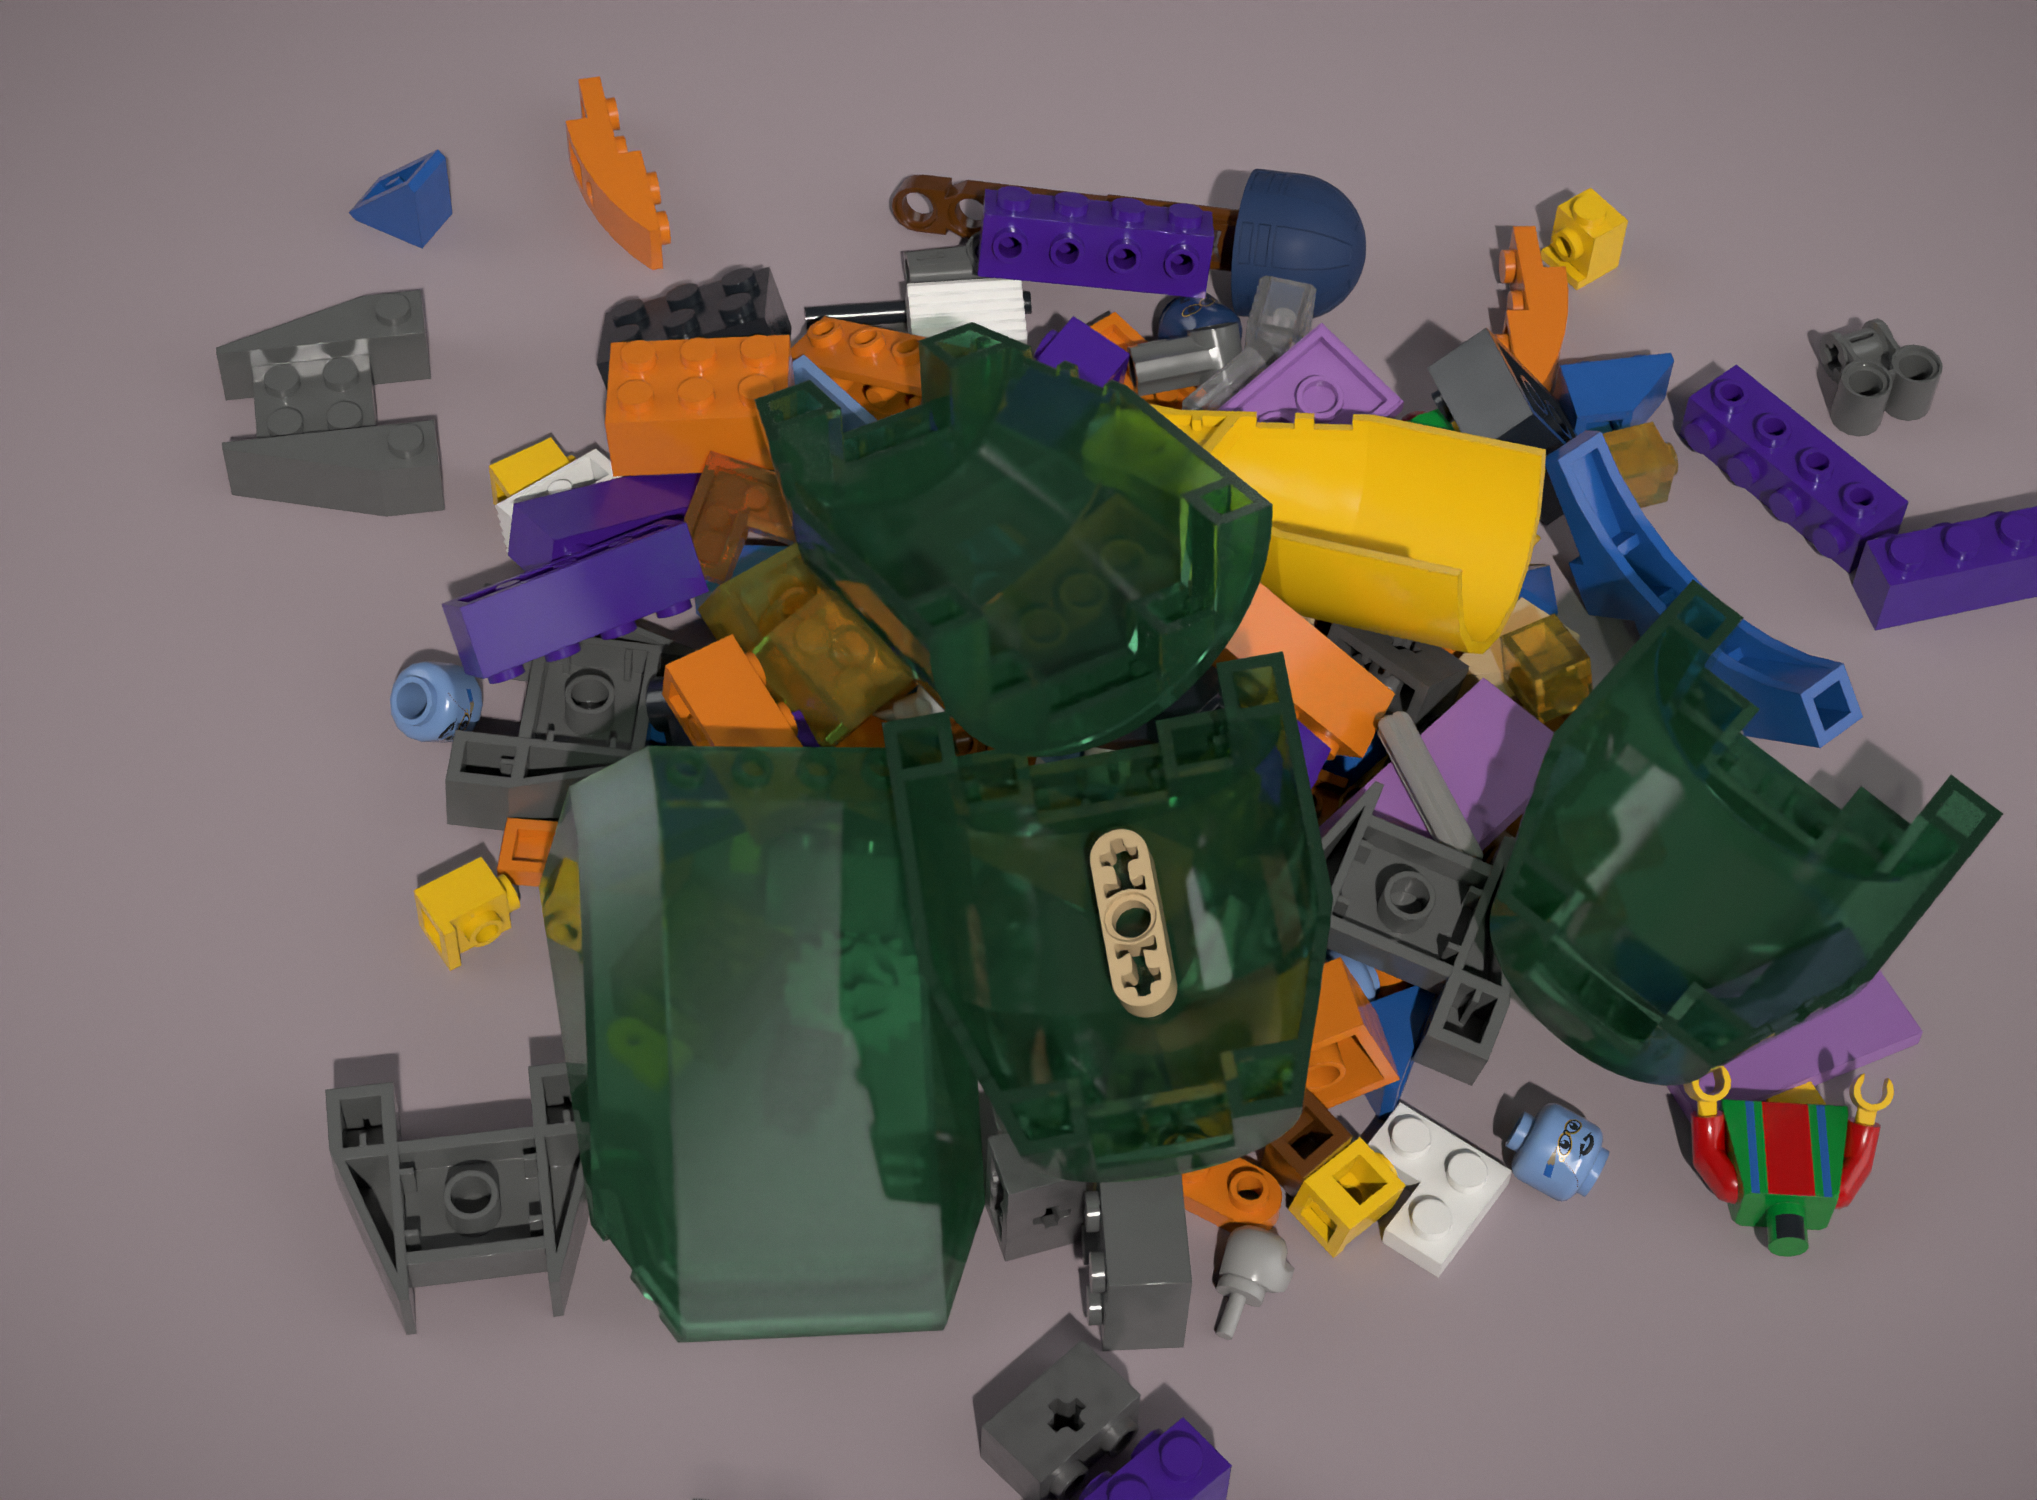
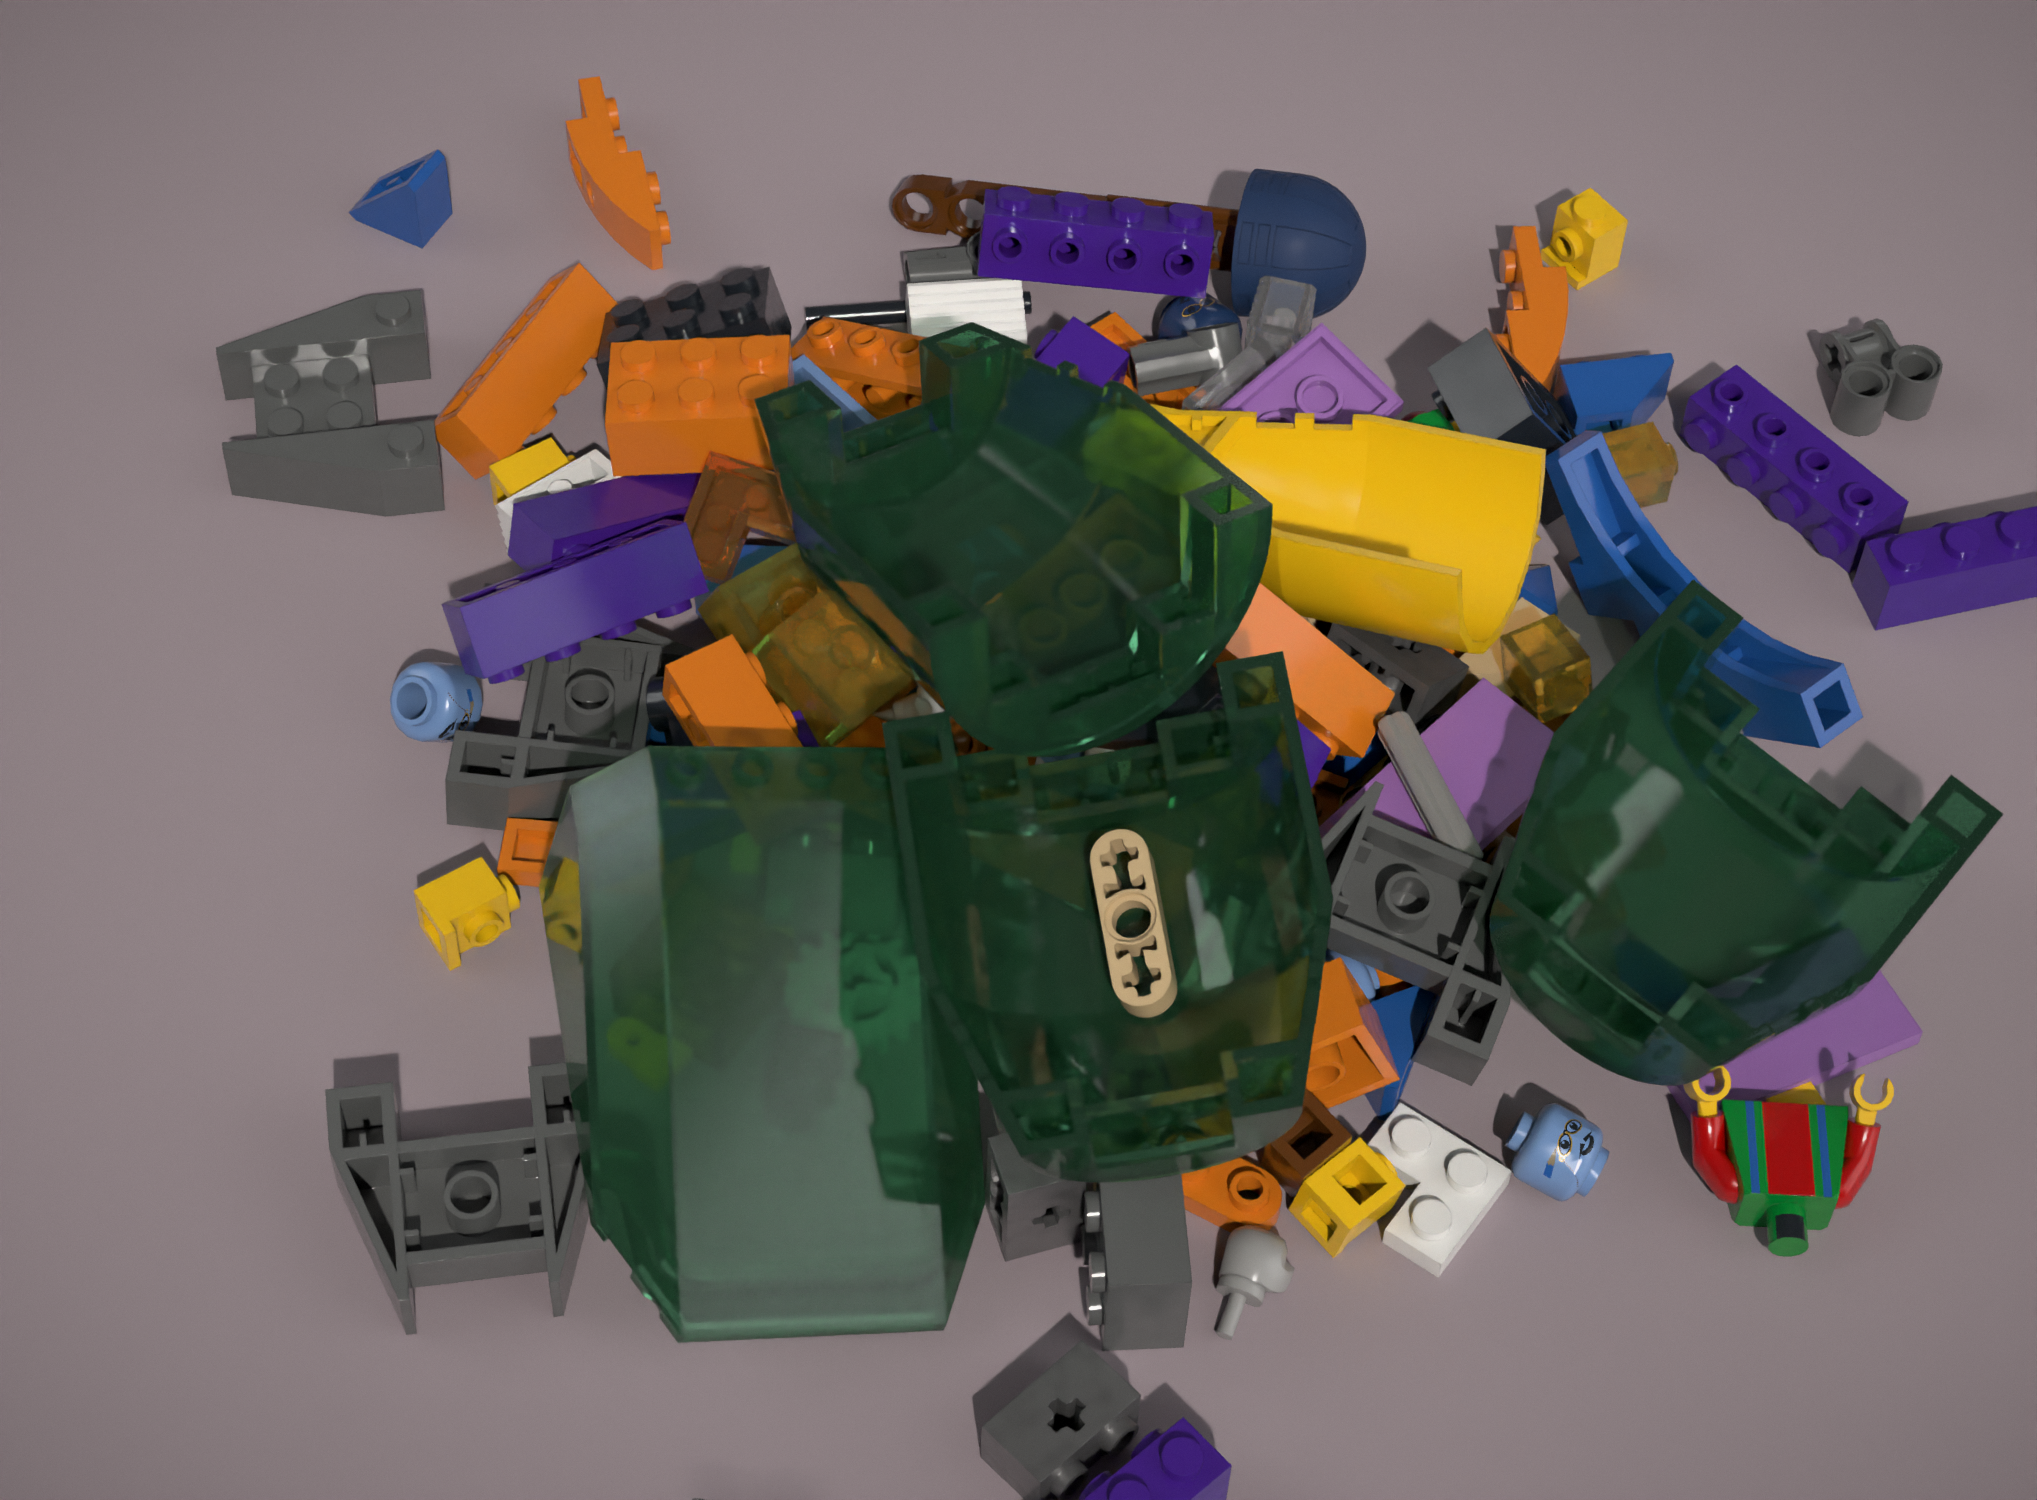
(526, 372): none -> orange brick

